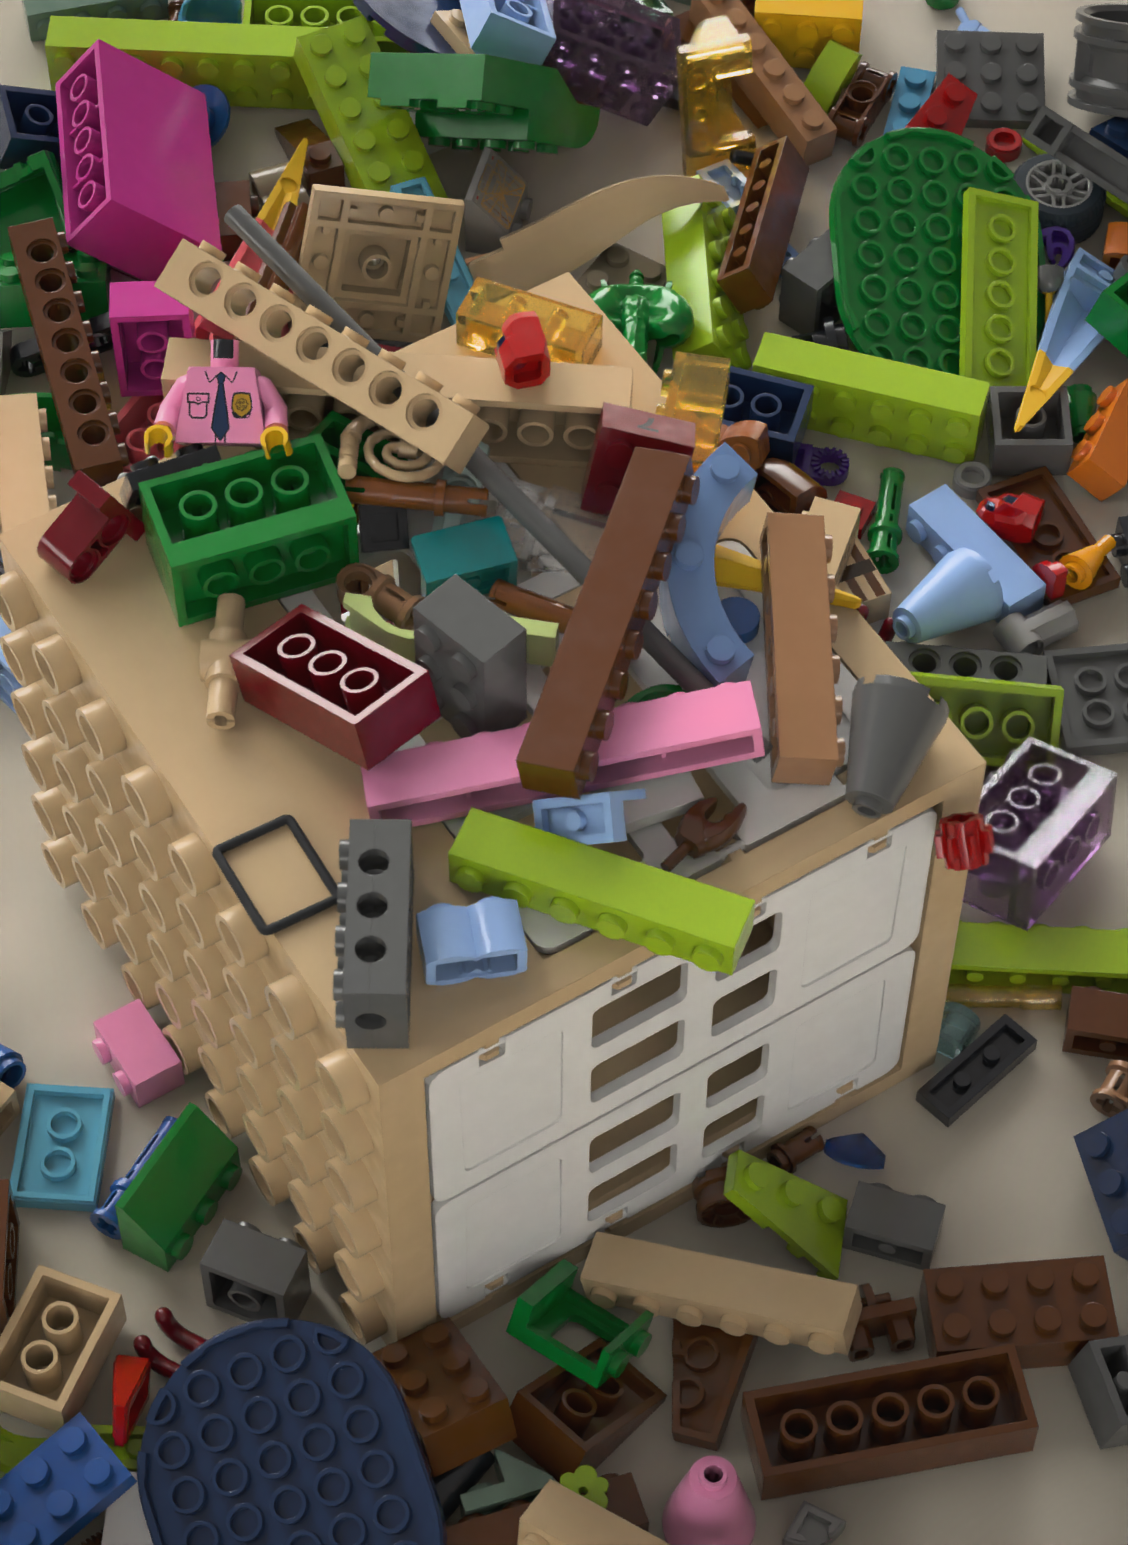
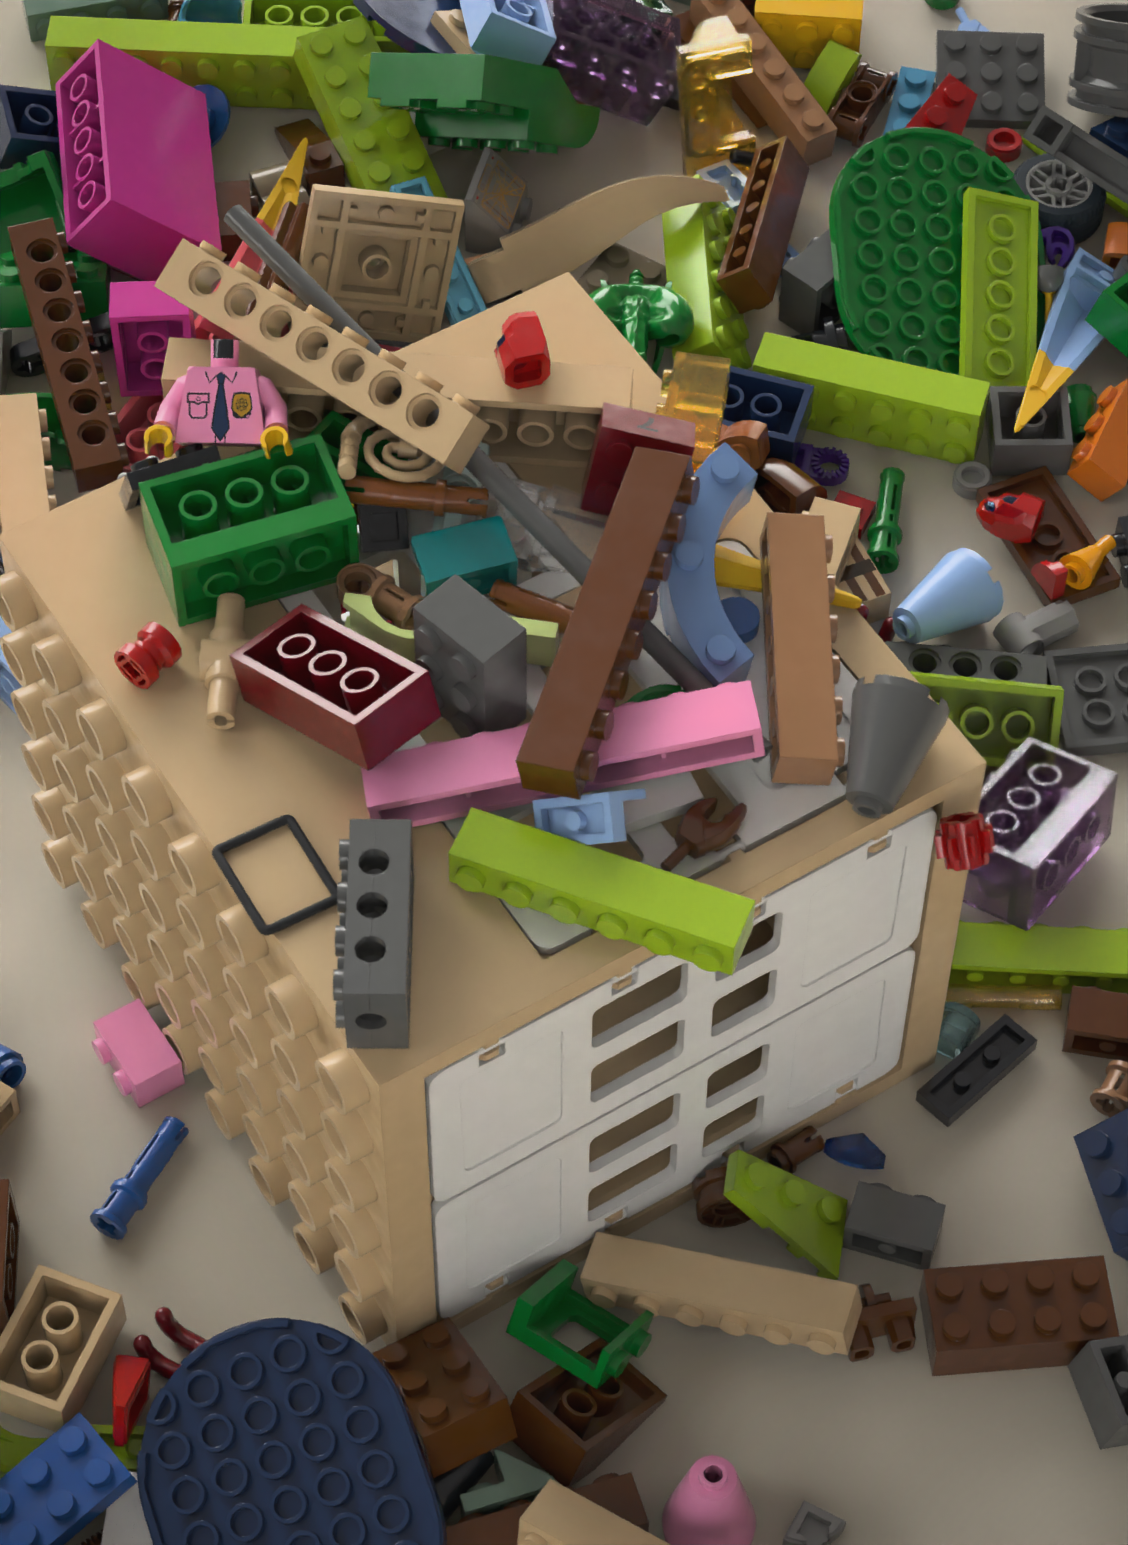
(62, 1147): medium azure tile -> none
(86, 531): dark red tile -> none
(148, 655): none -> red wheel
(177, 1189): green slope -> none
(254, 1274): dark grey brick -> none
(471, 941): light blue brick -> none
(570, 332): clear yellow brick -> none
(586, 1481): lime plant -> none
(706, 1381): reddish brown wing -> none
(888, 1421): reddish brown brick -> none
(946, 523): light blue brick -> none

